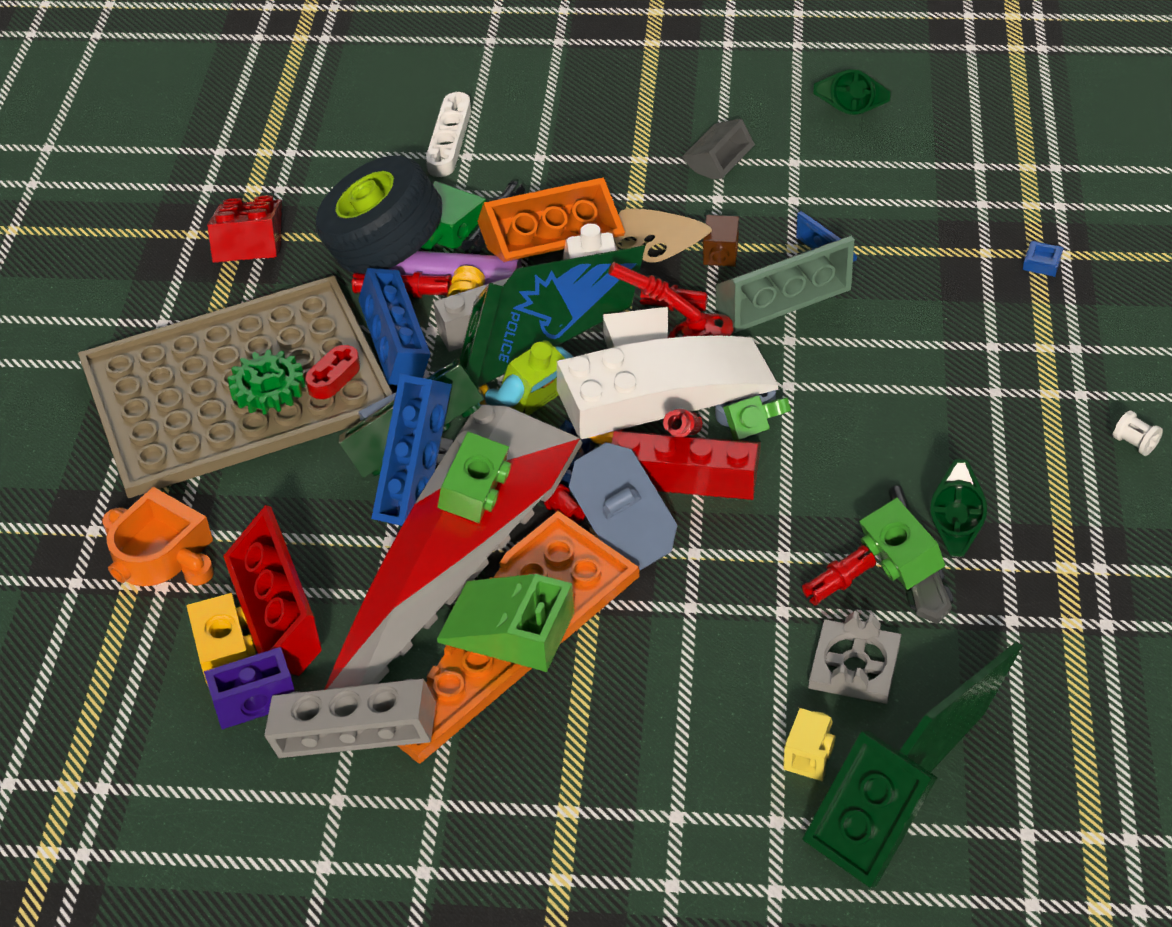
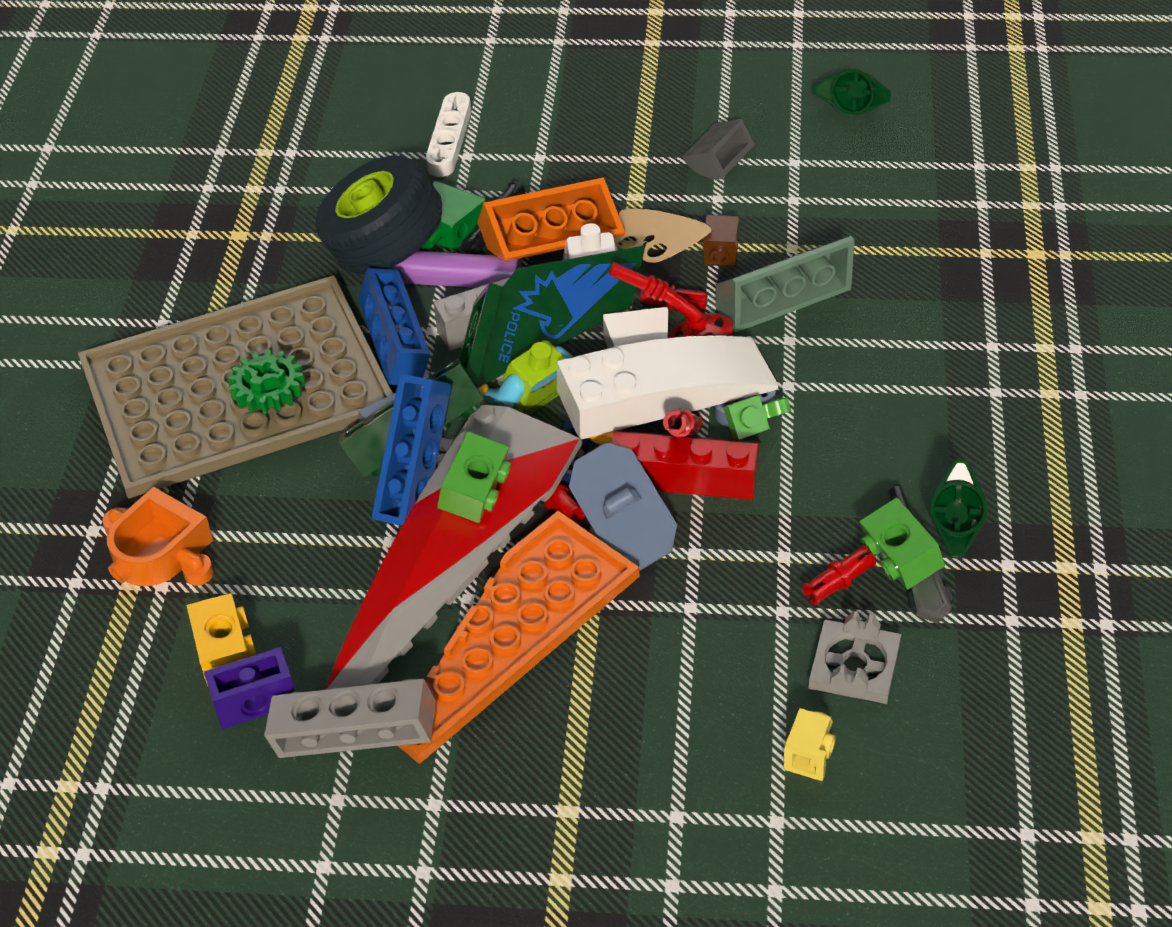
(245, 229): red slope -> none
(272, 593): red slope -> none
(332, 372): red beam -> none
(415, 284): red pin -> none
(465, 279): yellow wheel -> none
(511, 619): bright green slope -> none
(813, 233): blue slope -> none
(885, 787): dark green piece -> none
(1043, 258): blue tile -> none
(1137, 433): white bush -> none

